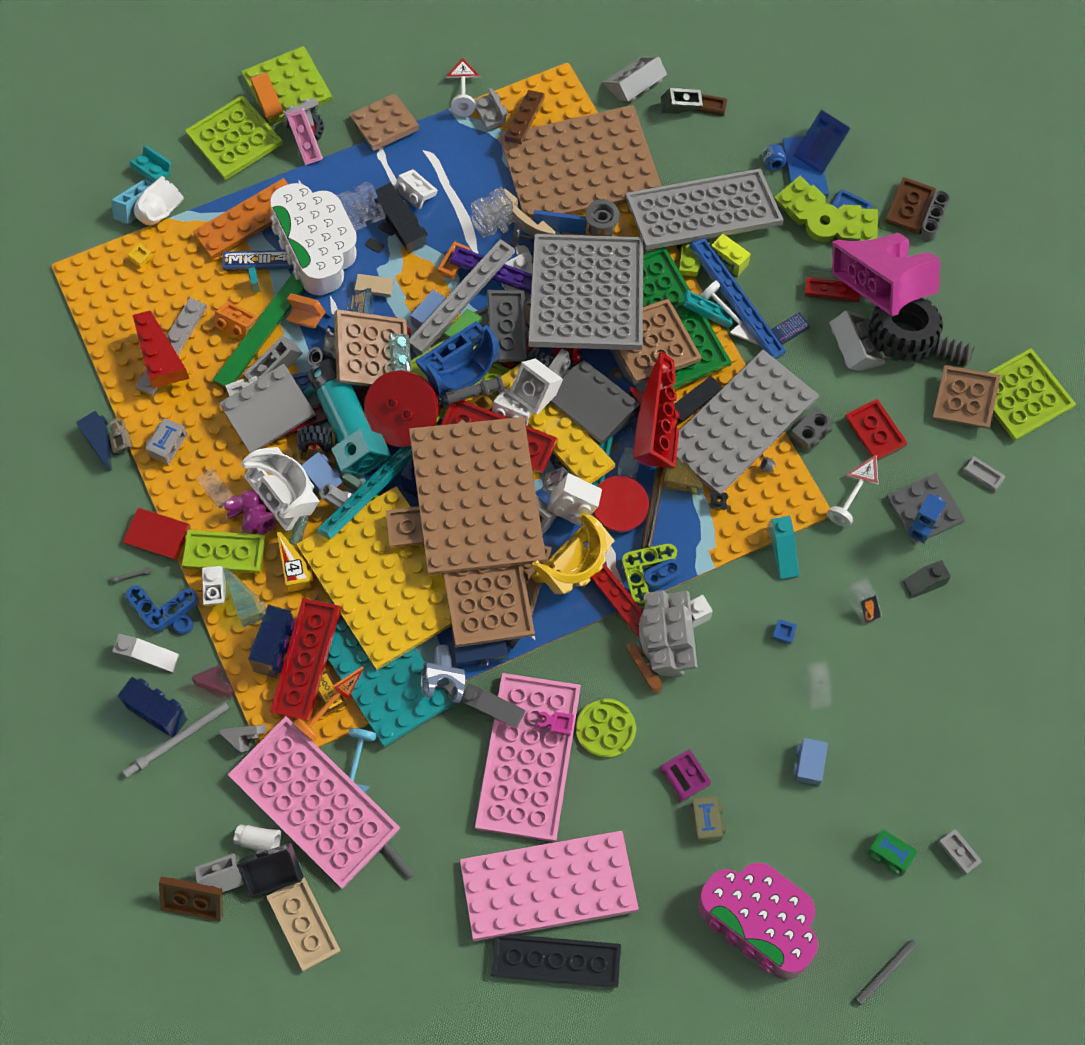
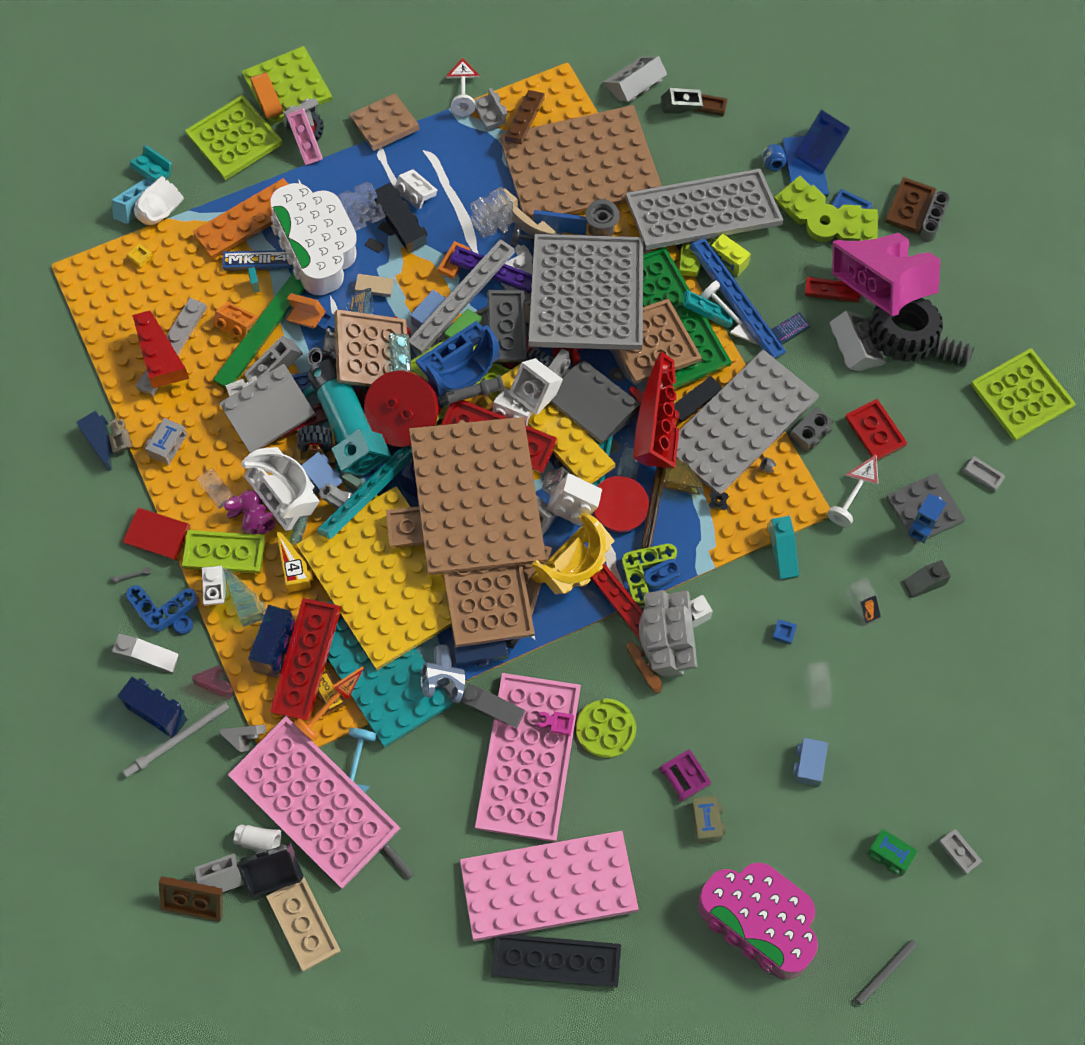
(966, 397): medium nougat plate -> none

